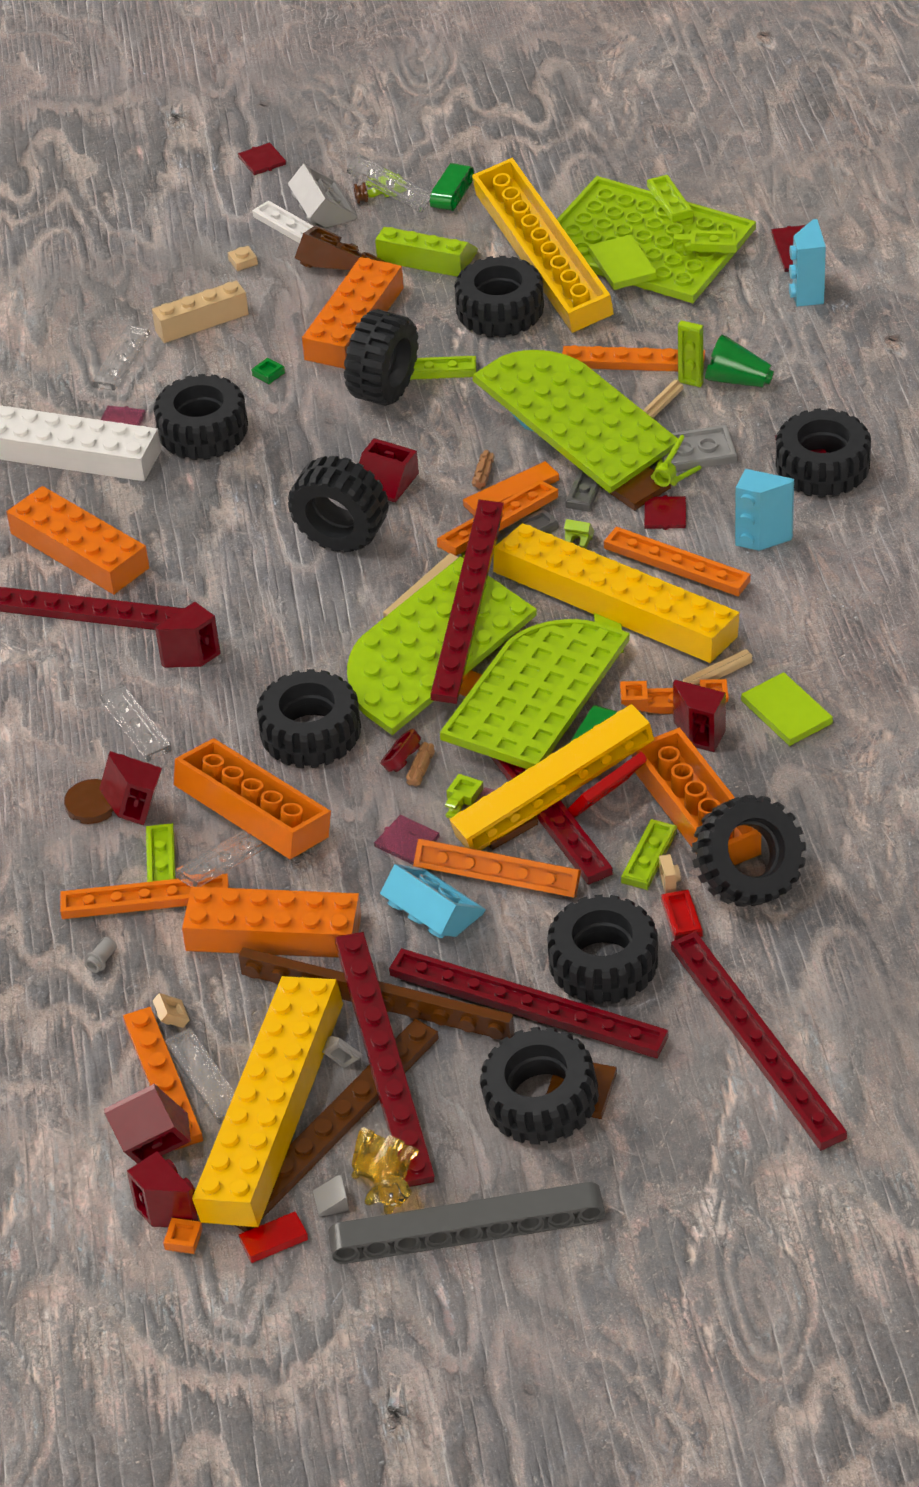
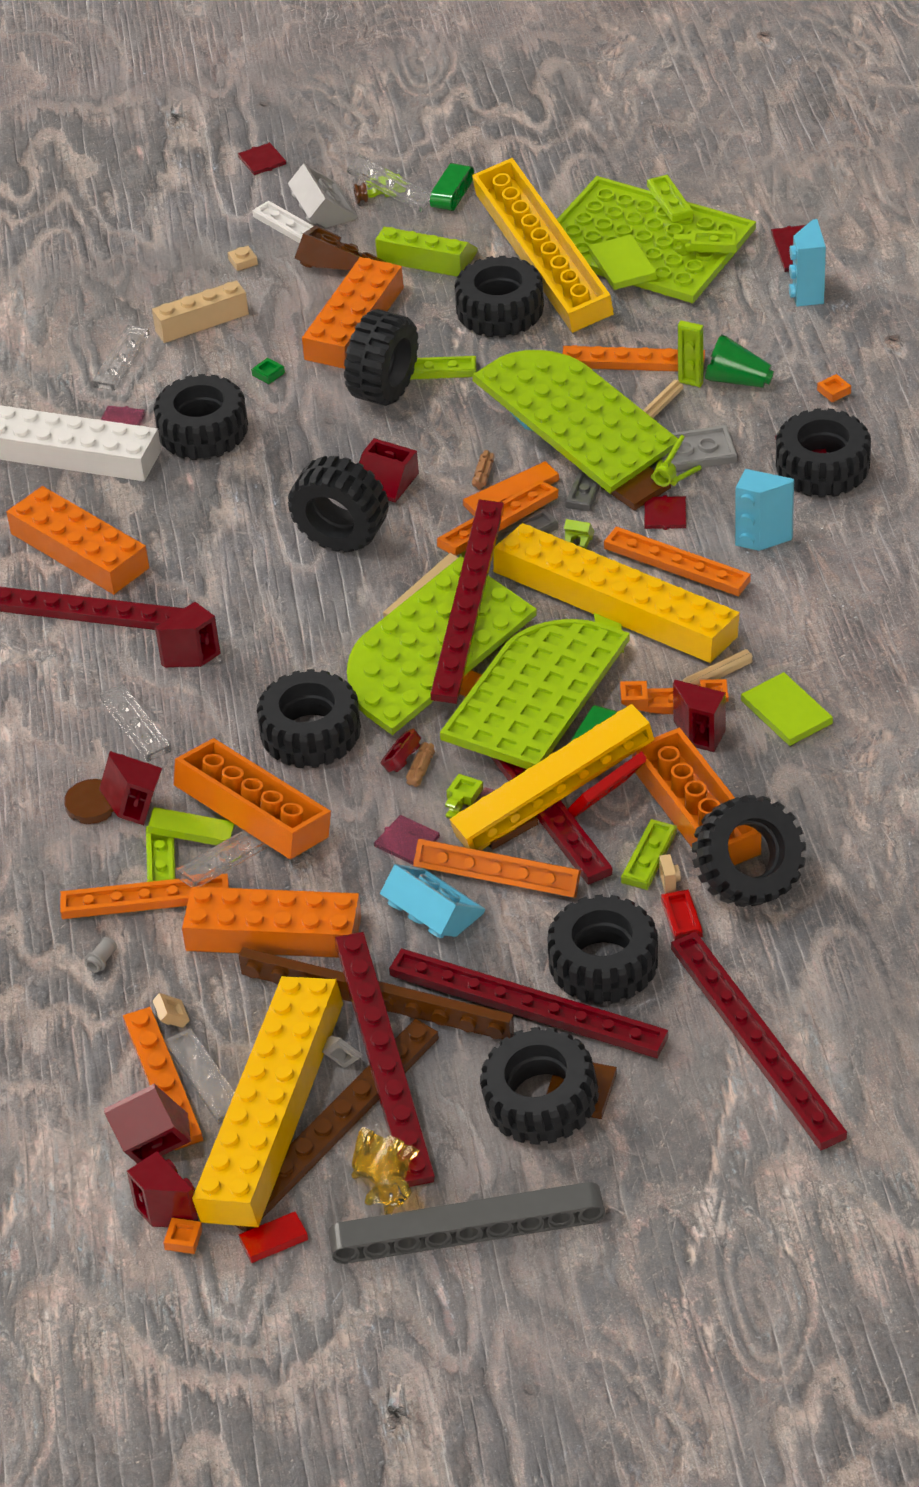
(189, 826): none -> lime tile
(331, 1197): light grey slope -> none
(834, 388): none -> orange plate

